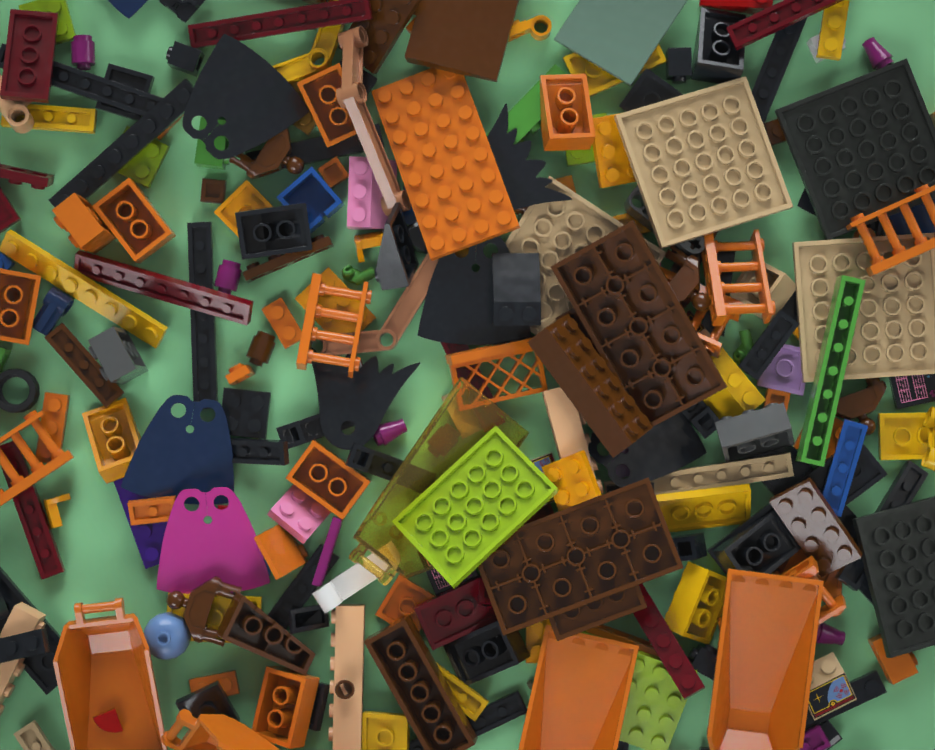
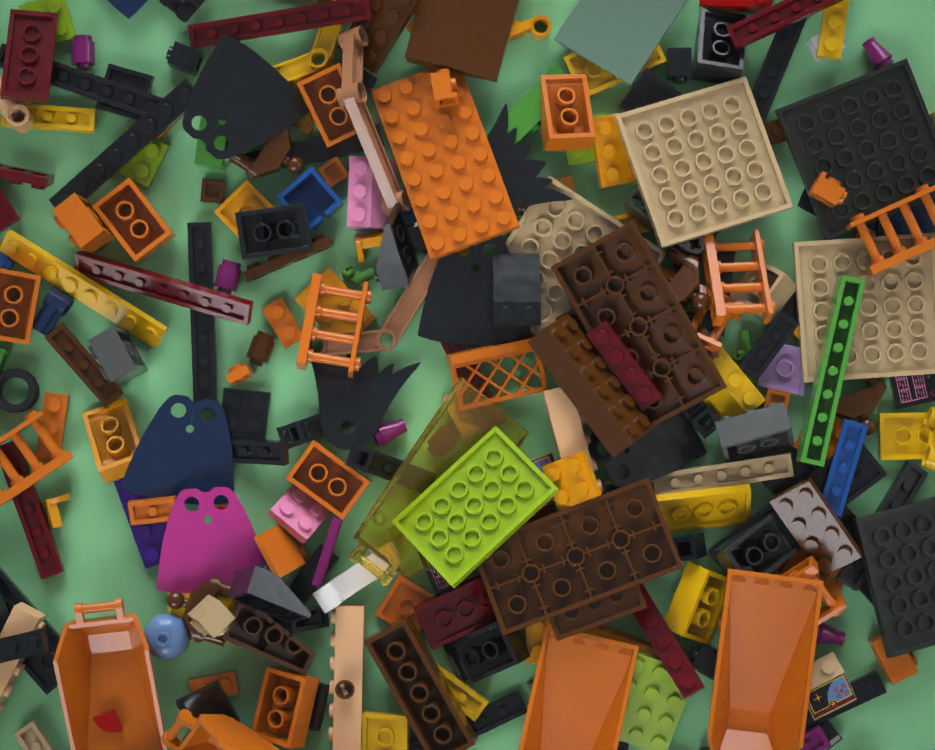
(211, 617): none -> tan brick
(267, 593): none -> black slope
(444, 88): none -> orange brick
(624, 365): none -> dark red plate
(827, 190): none -> orange brick

